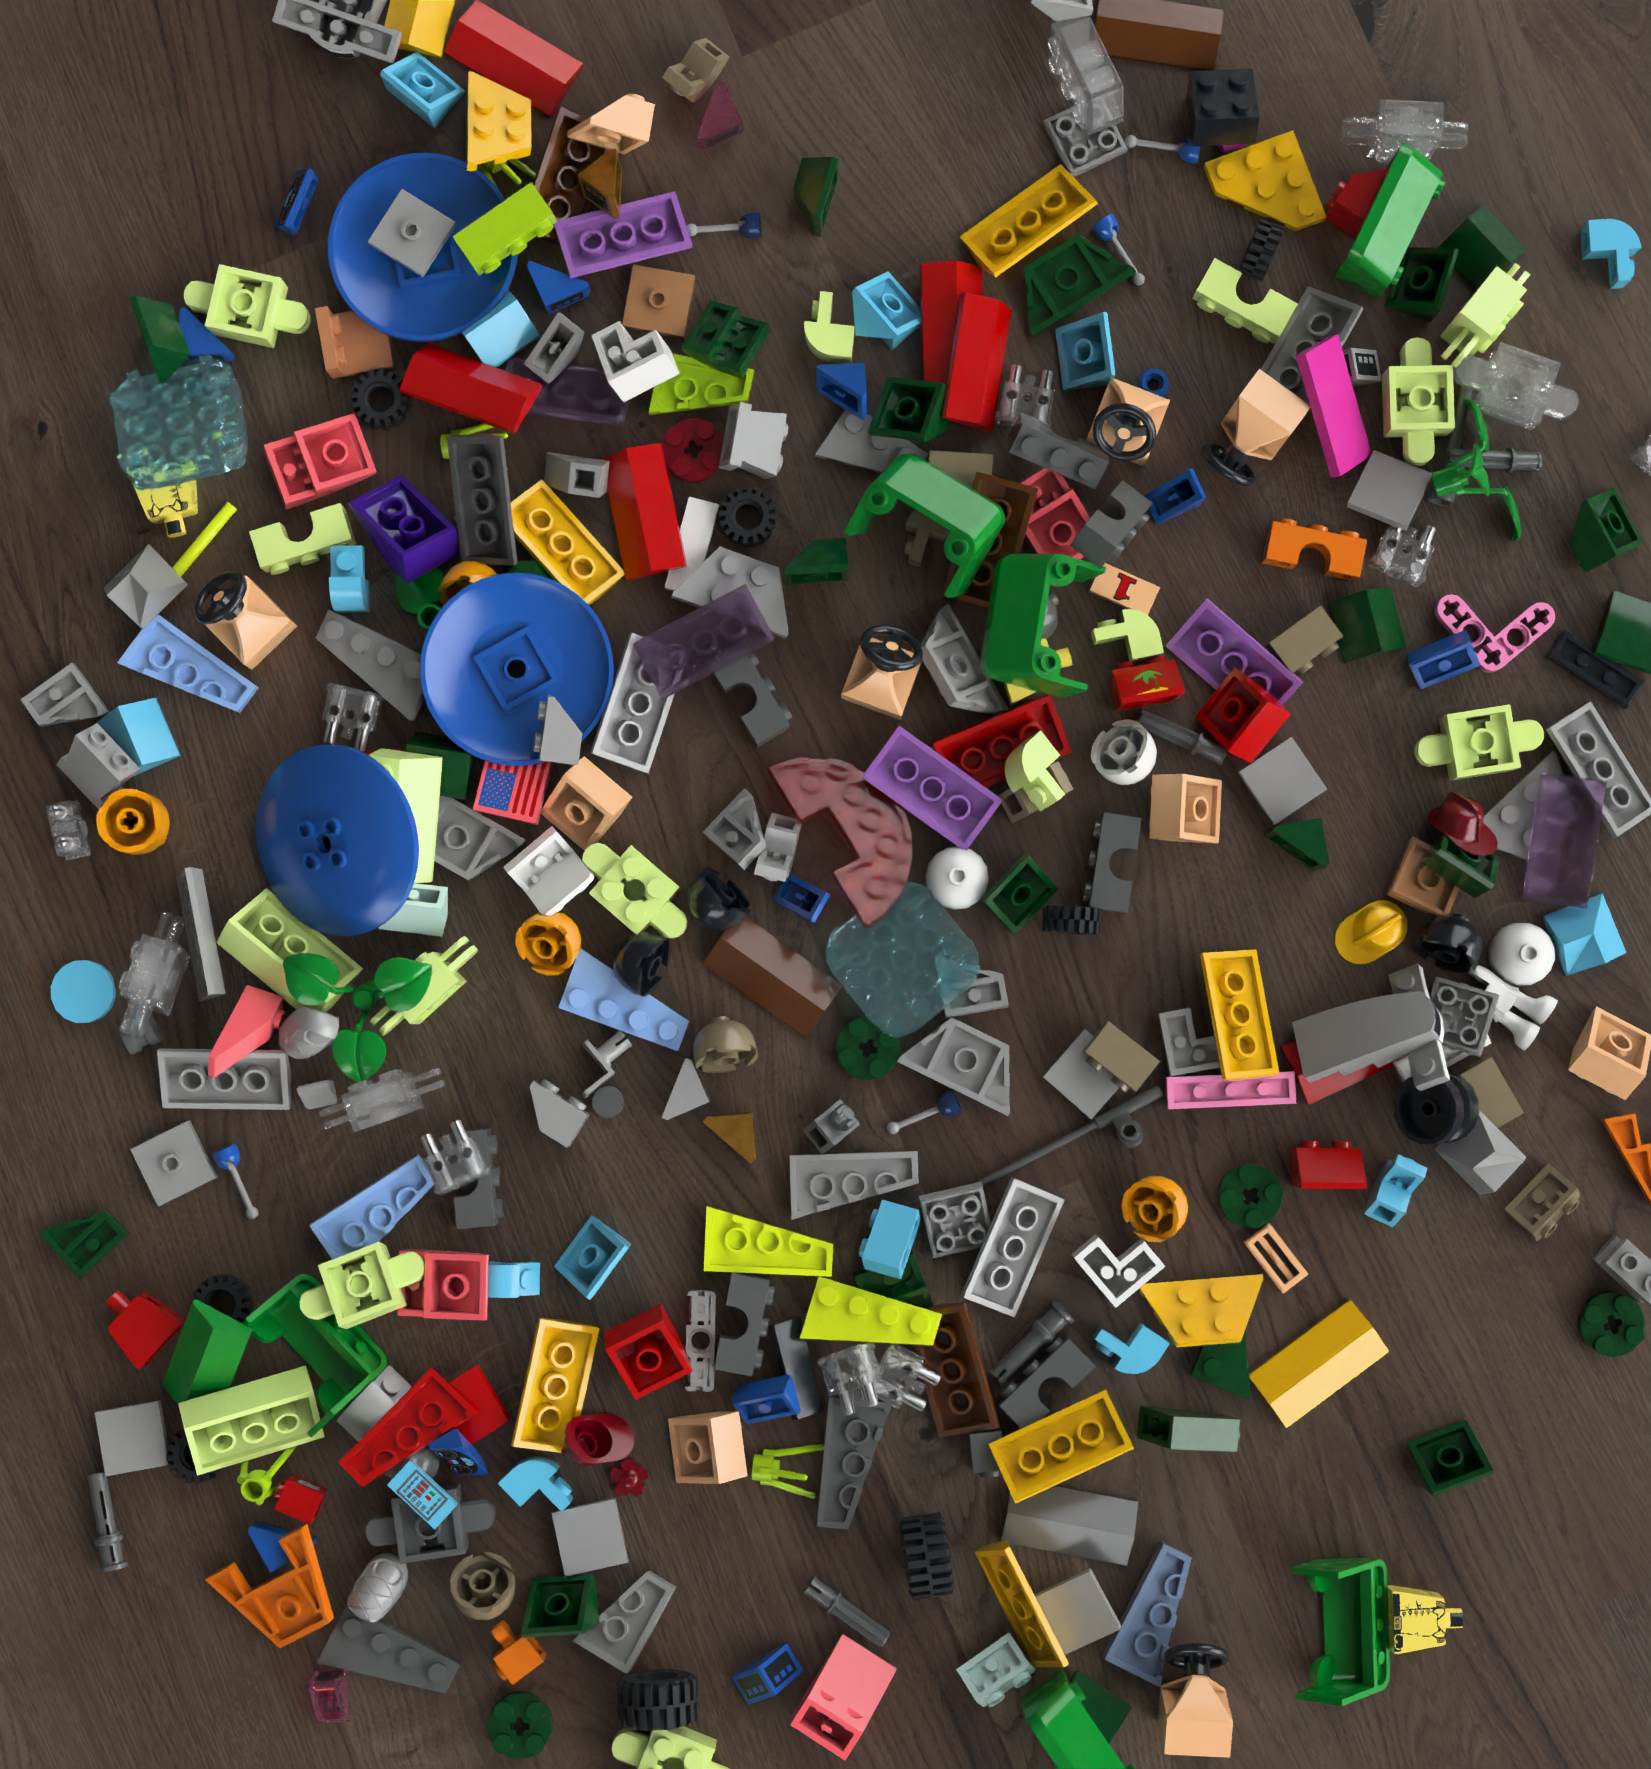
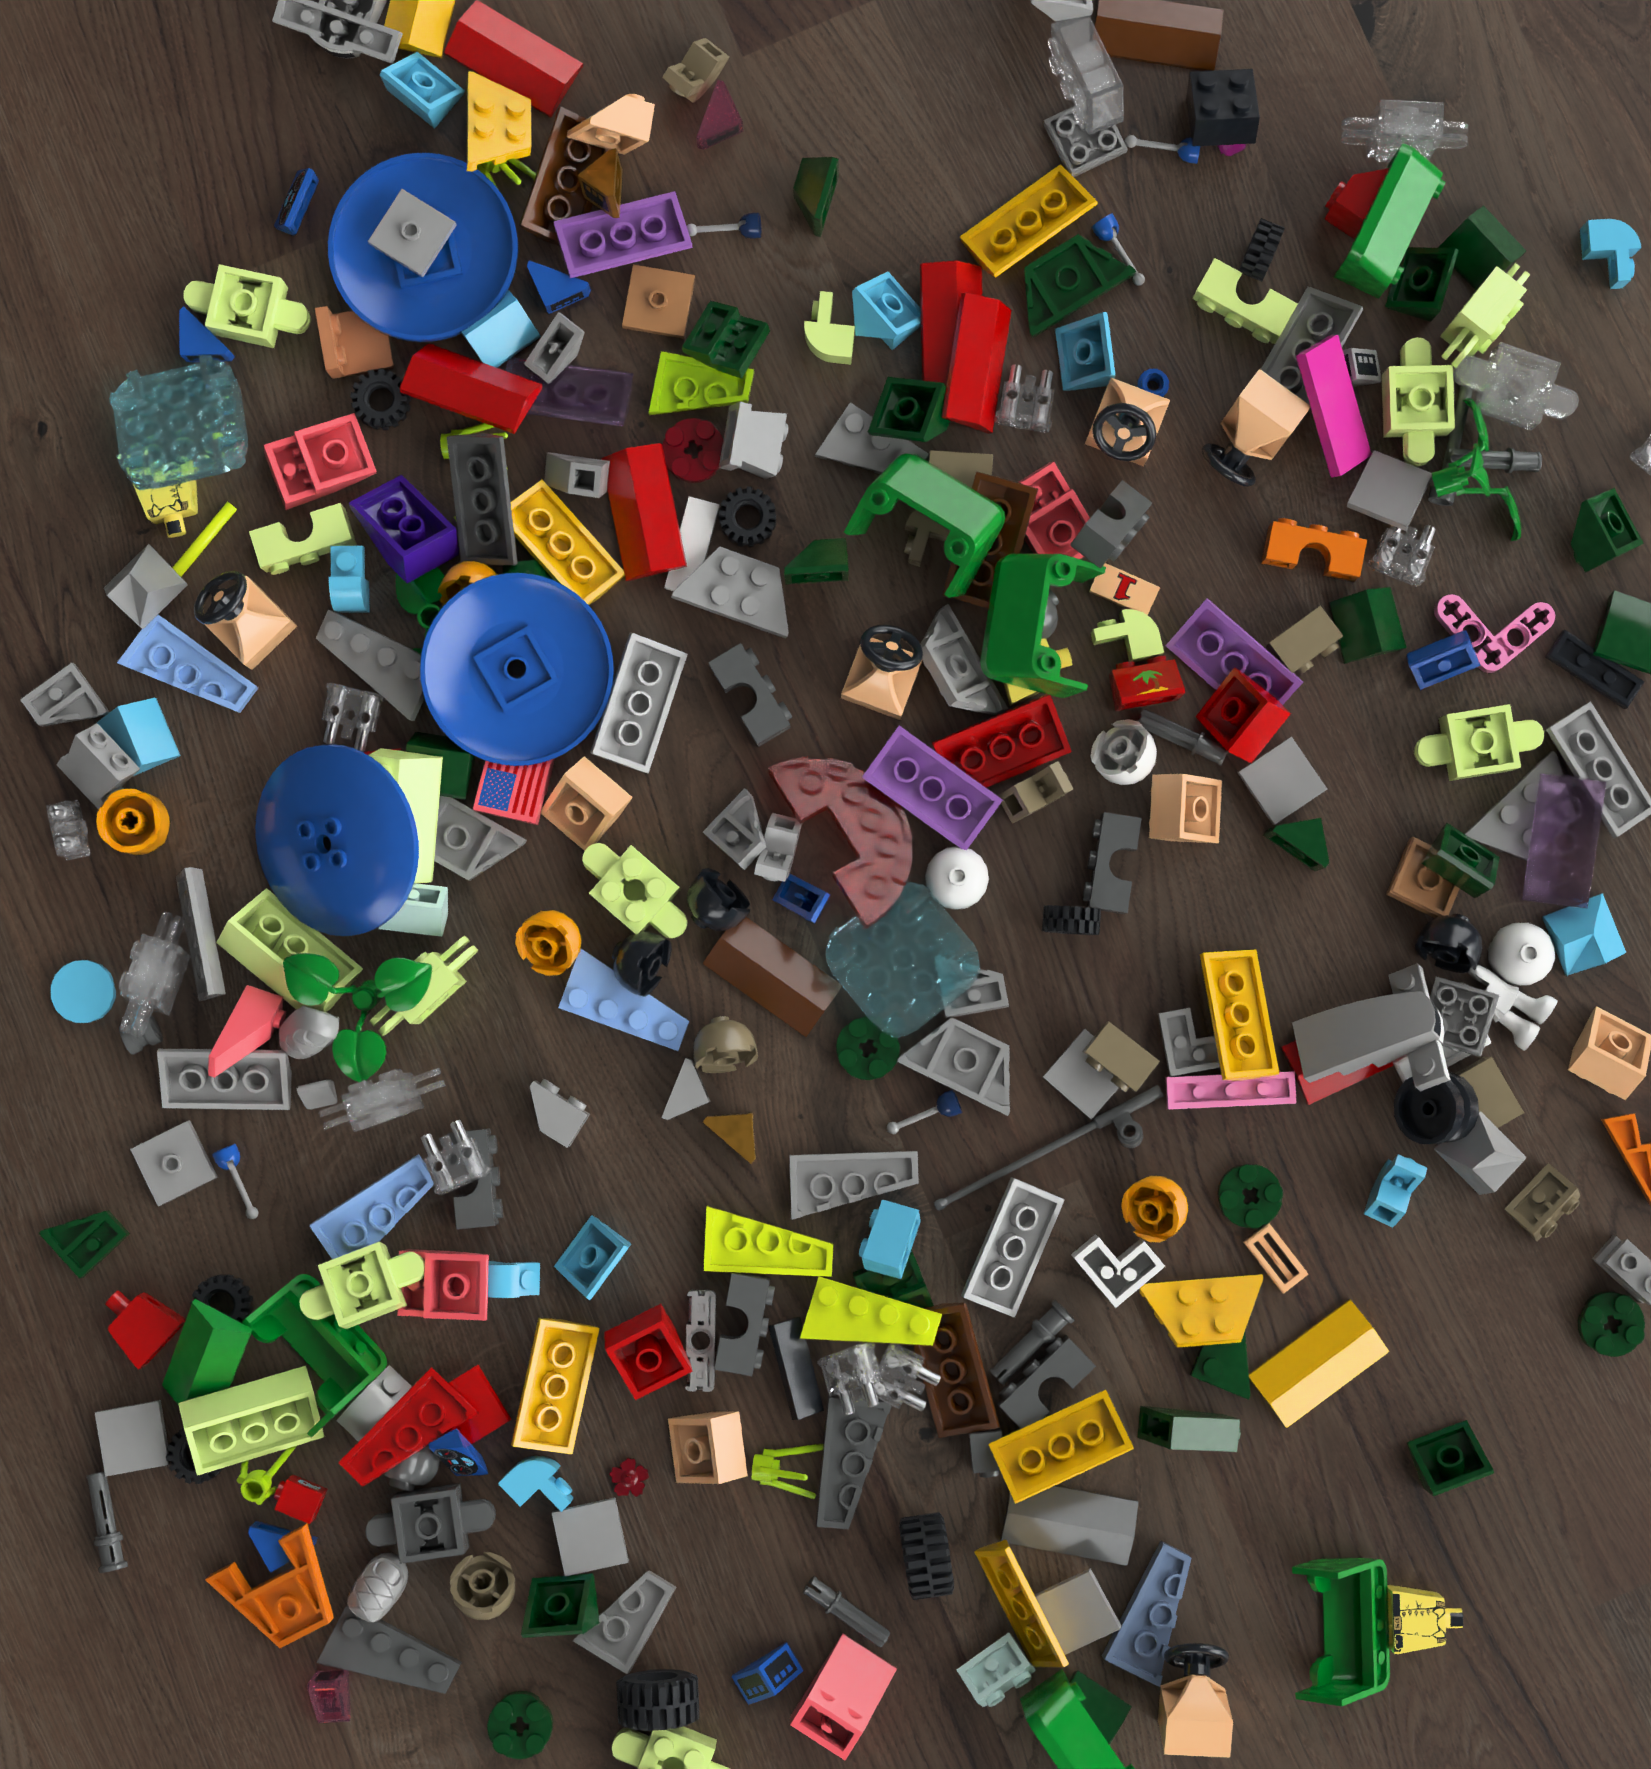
(161, 335): dark green slope -> none
(422, 1494): medium azure tile -> none
(505, 229): lime brick -> none
(517, 1655): orange brick -> none
(549, 872): white bracket -> none
(559, 735): light grey slope -> none
(597, 1439): dark red piece -> none
(604, 1056): light grey bracket -> none
(608, 1101): dark grey tile -> none
(632, 364): white brick -> none
(704, 641): clear purple slope -> none
(766, 1399): blue slope -> none
(831, 1126): dark grey brick -> none
(844, 386): blue slope -> none
(955, 1219): light grey tile -> none
(1019, 893): dark green slope -> none
(1027, 770): yellowish green brick -> none
(1039, 444): dark grey arch -> none
(1136, 1355): medium azure brick -> none
(1176, 496): blue slope -> none
(1269, 182): yellow plate -> none
(1327, 1166): red slope -> none
(1371, 932): yellow piece -> none
(1463, 824): dark red piece -> none

